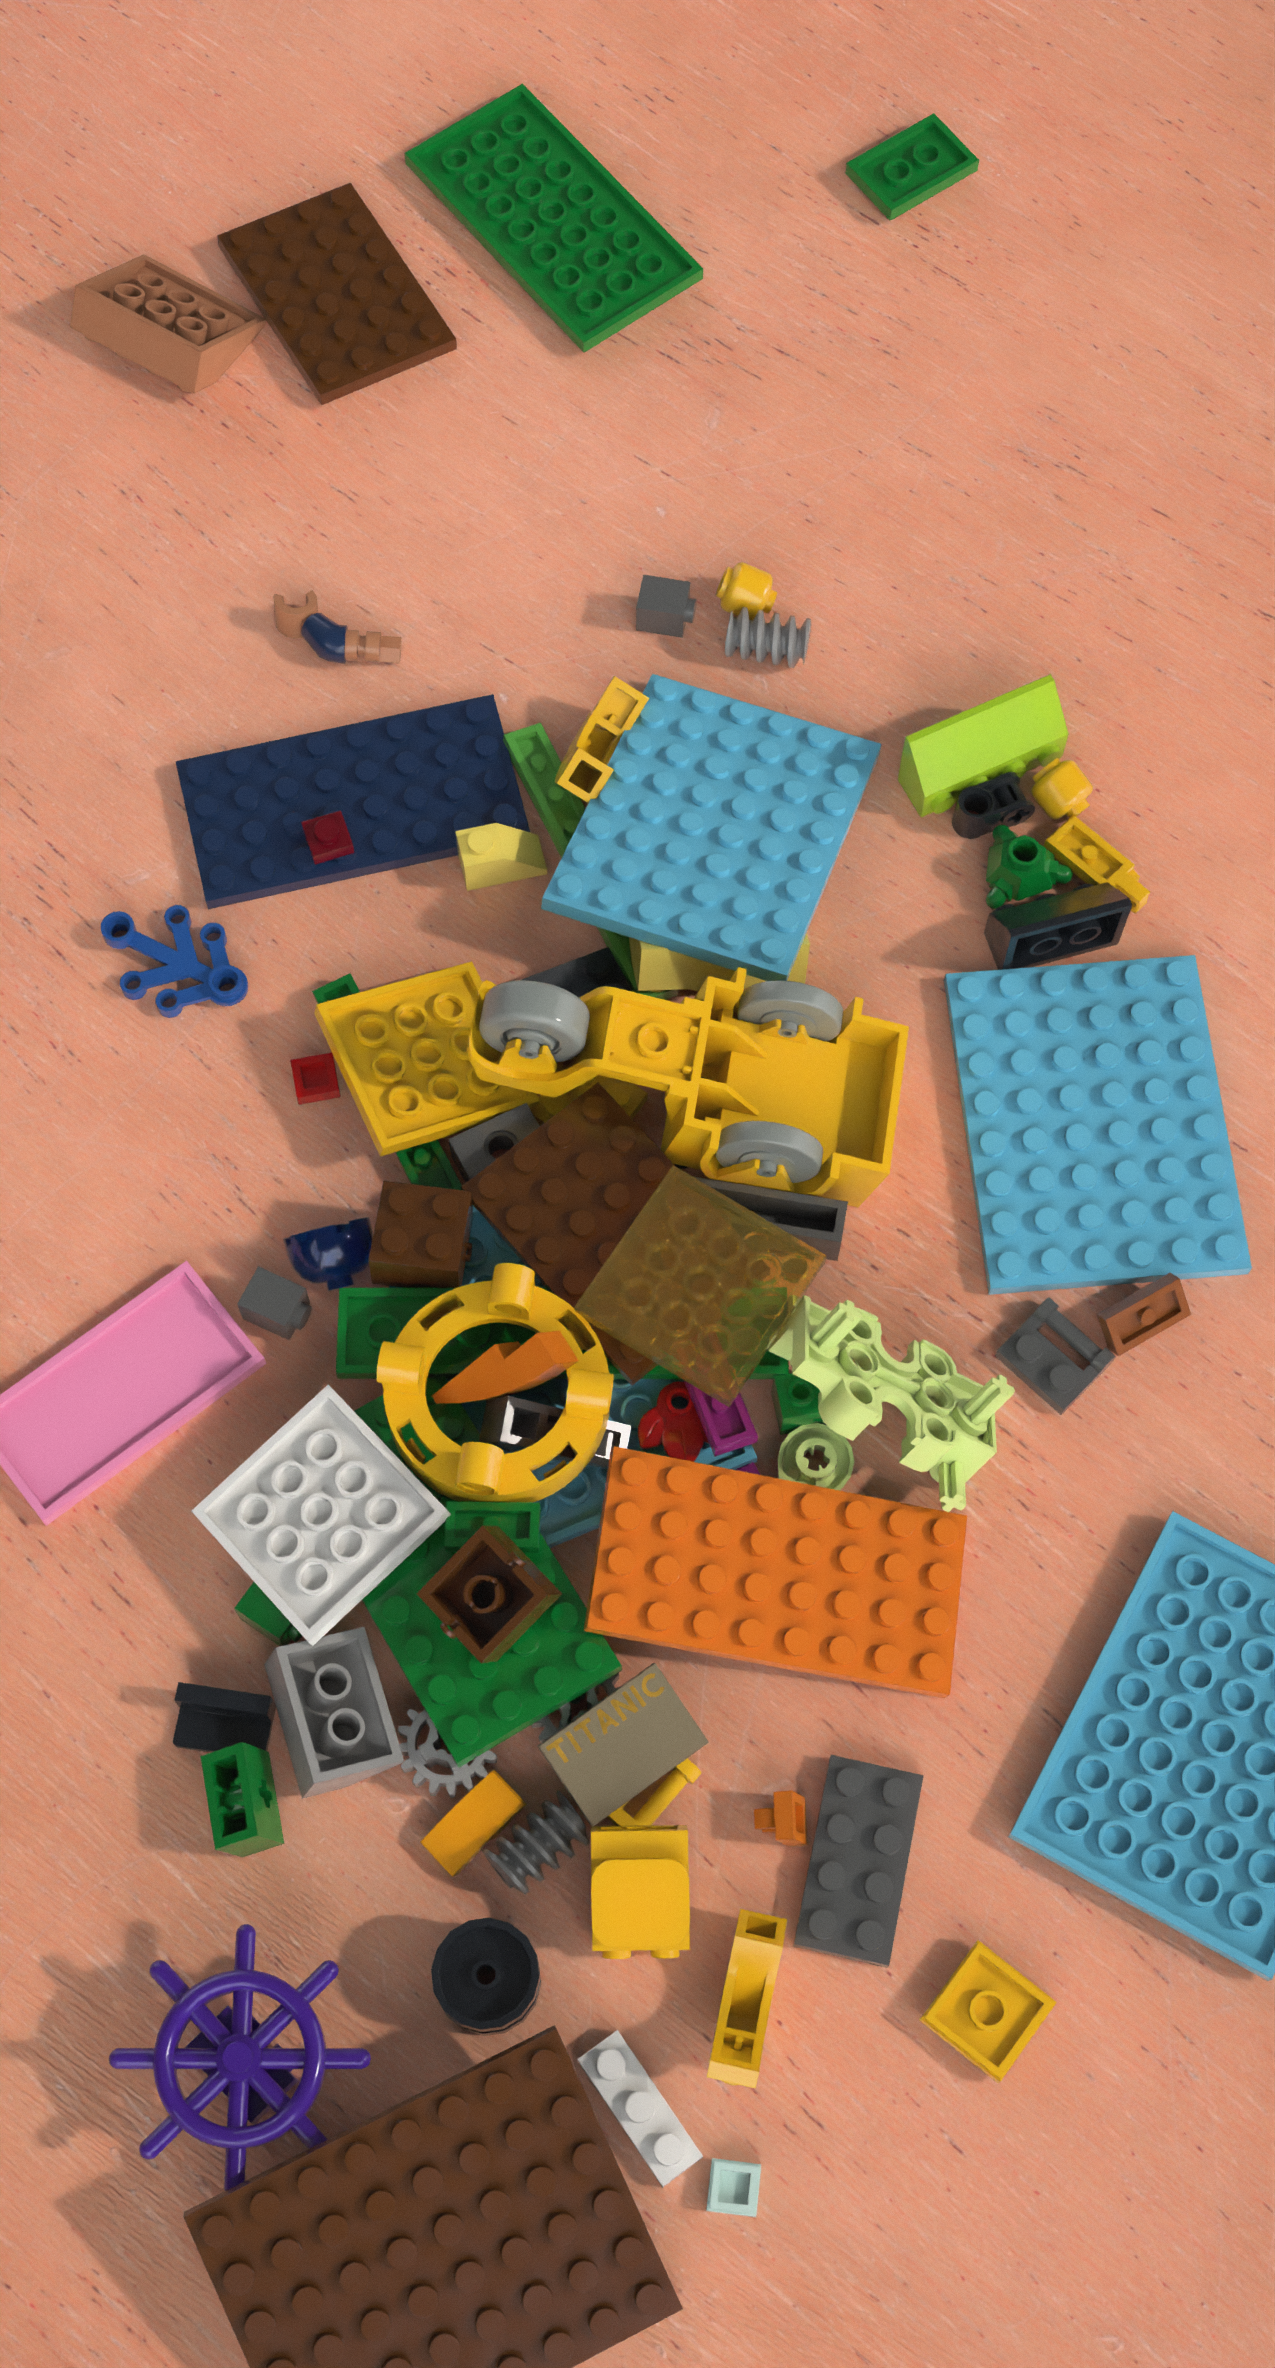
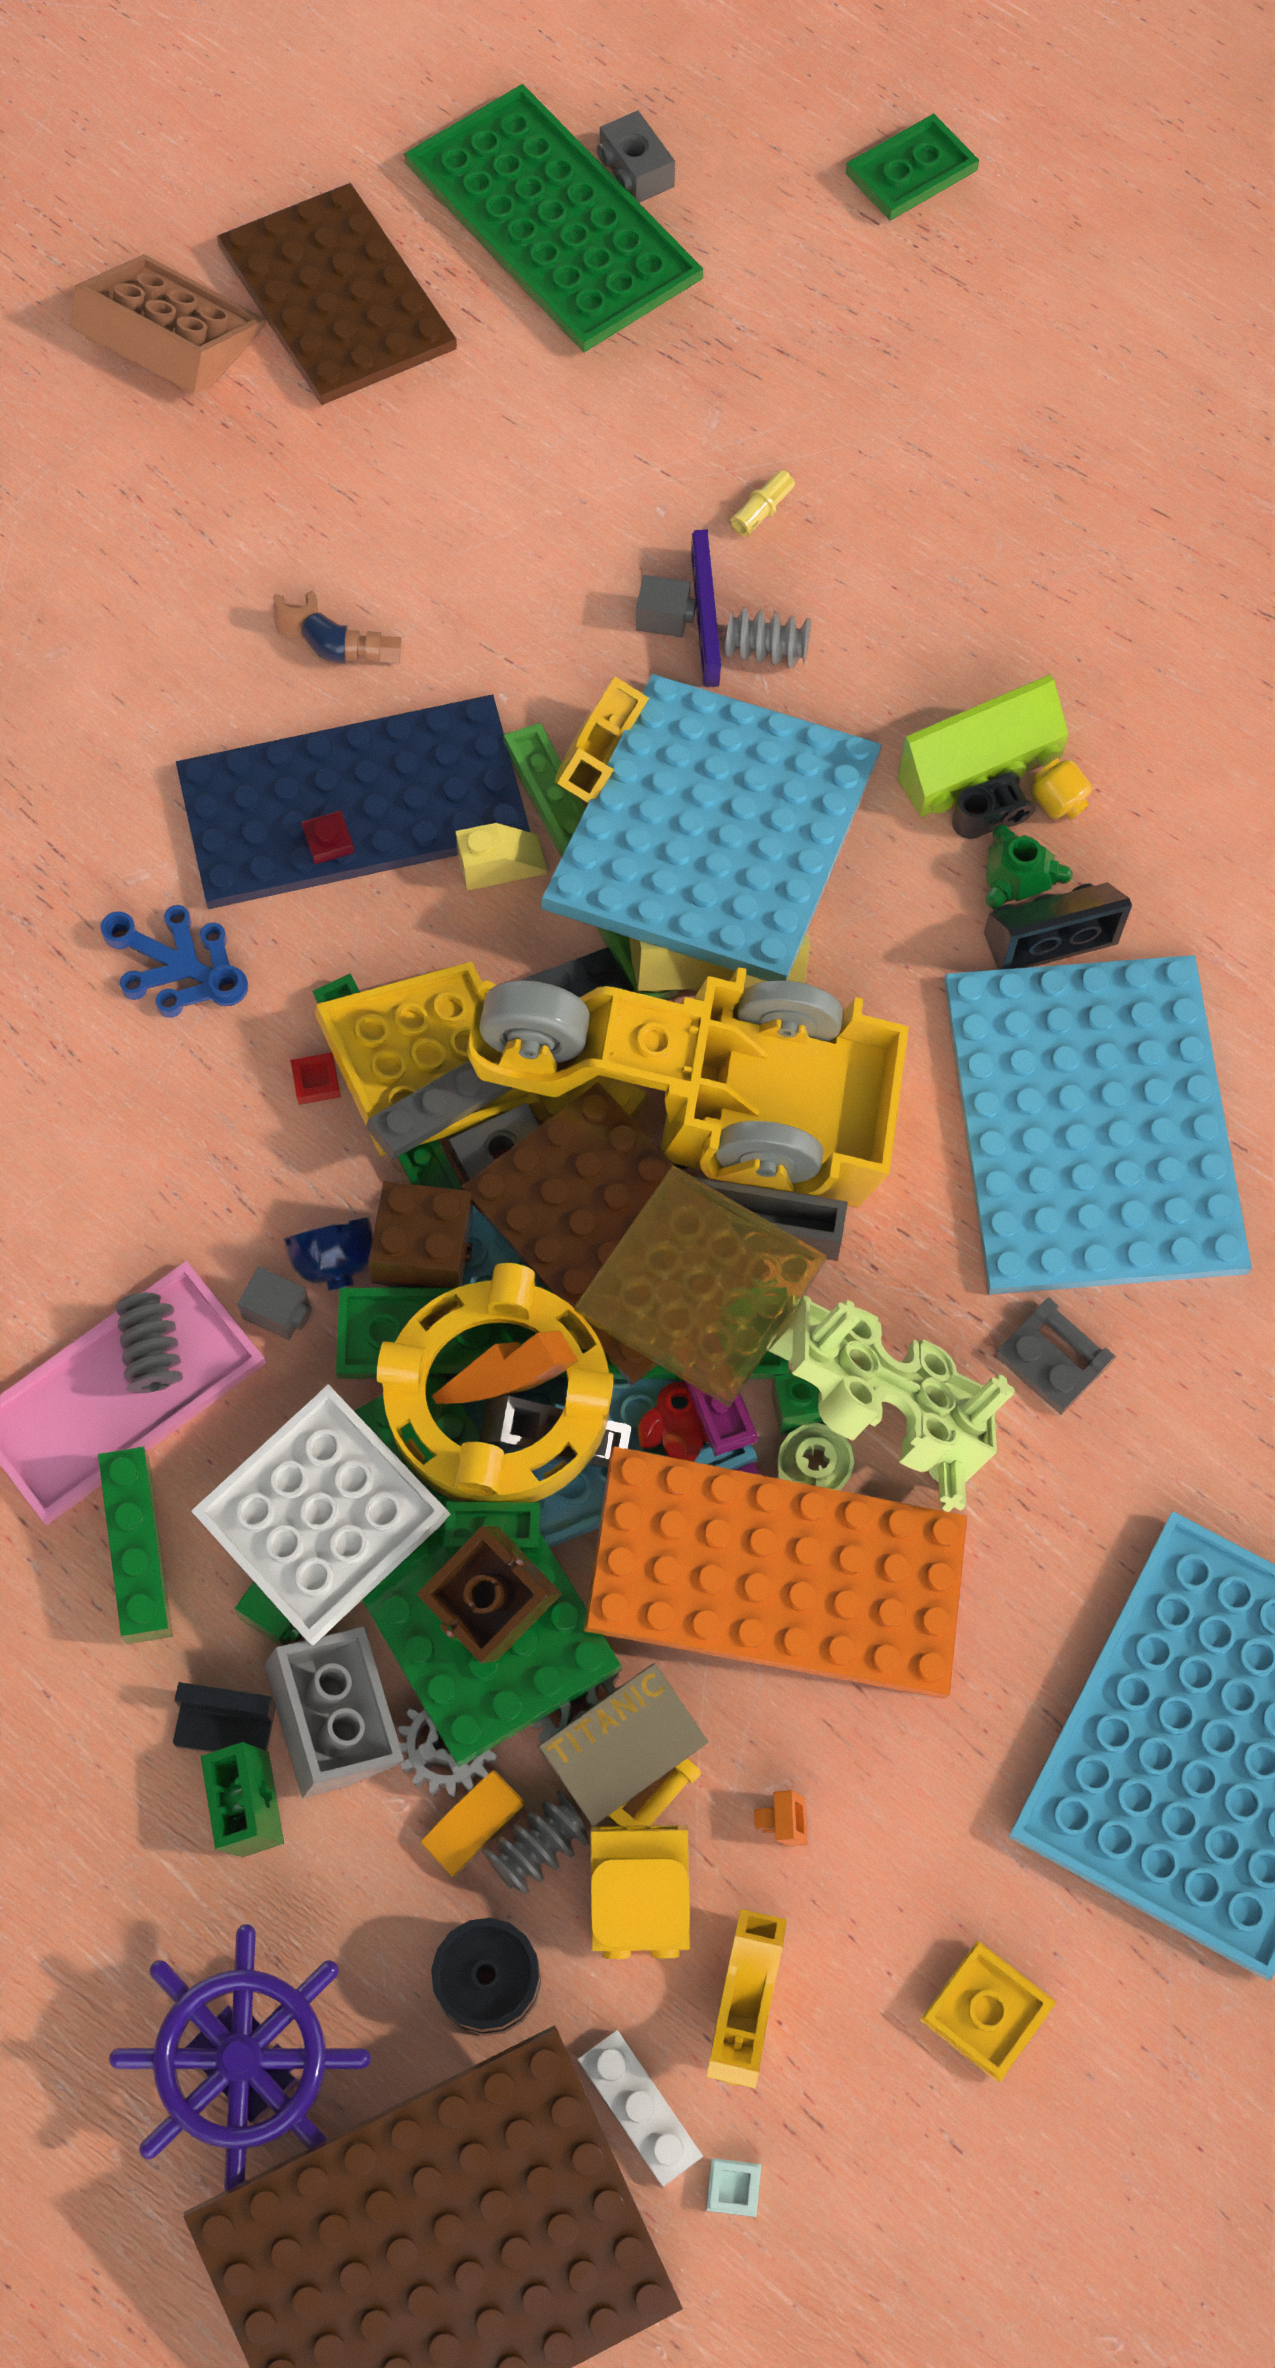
(135, 1545): none -> green brick
(145, 1343): none -> dark grey piece
(432, 1109): none -> dark grey plate
(636, 156): none -> dark grey brick
(705, 608): none -> dark purple tile
(746, 588): yellow head -> none
(762, 503): none -> light yellow axle
(858, 1861): dark grey plate -> none
(1096, 860): yellow hinge -> none
(1144, 1314): dark orange plate -> none

